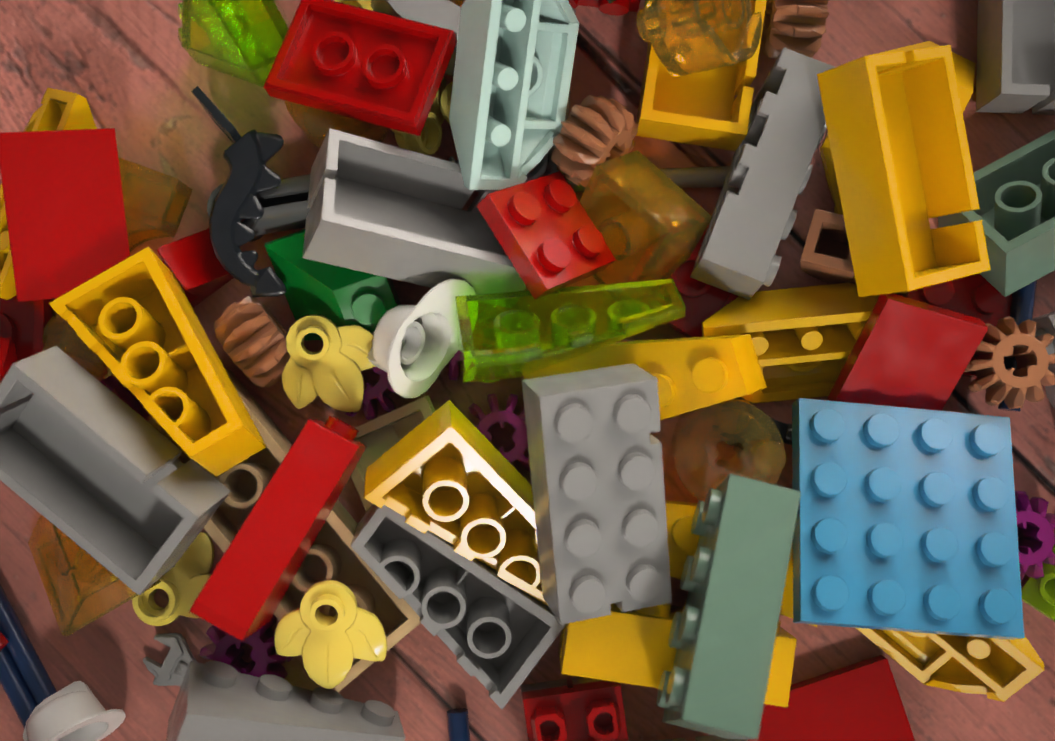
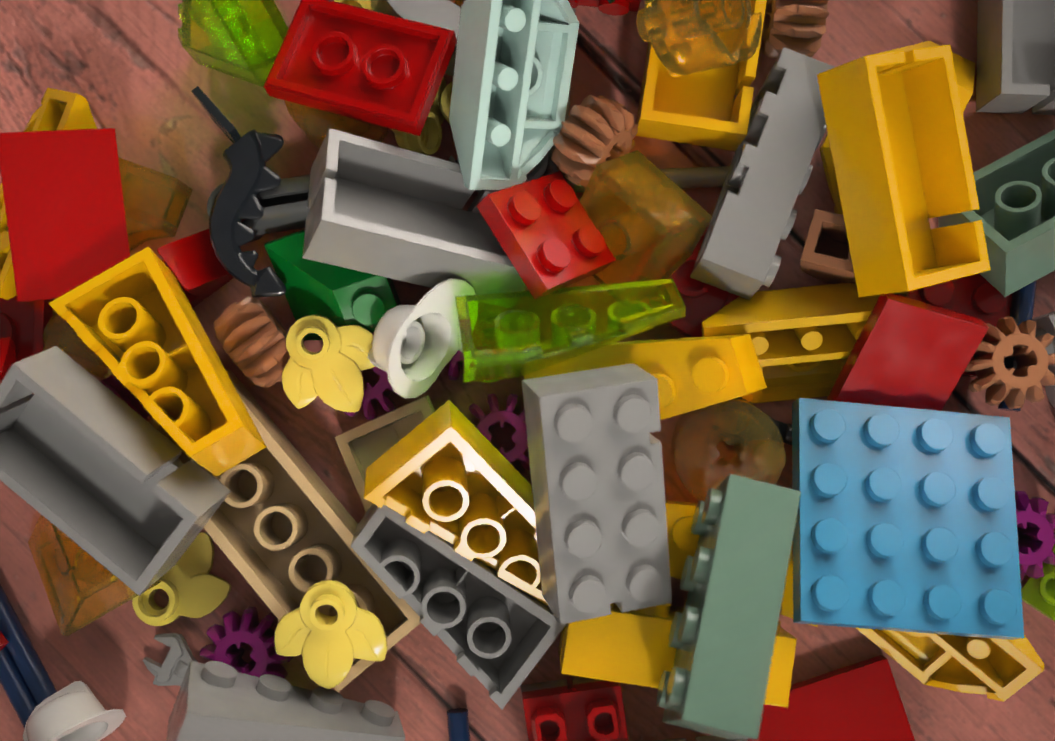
(280, 529): red slope -> none

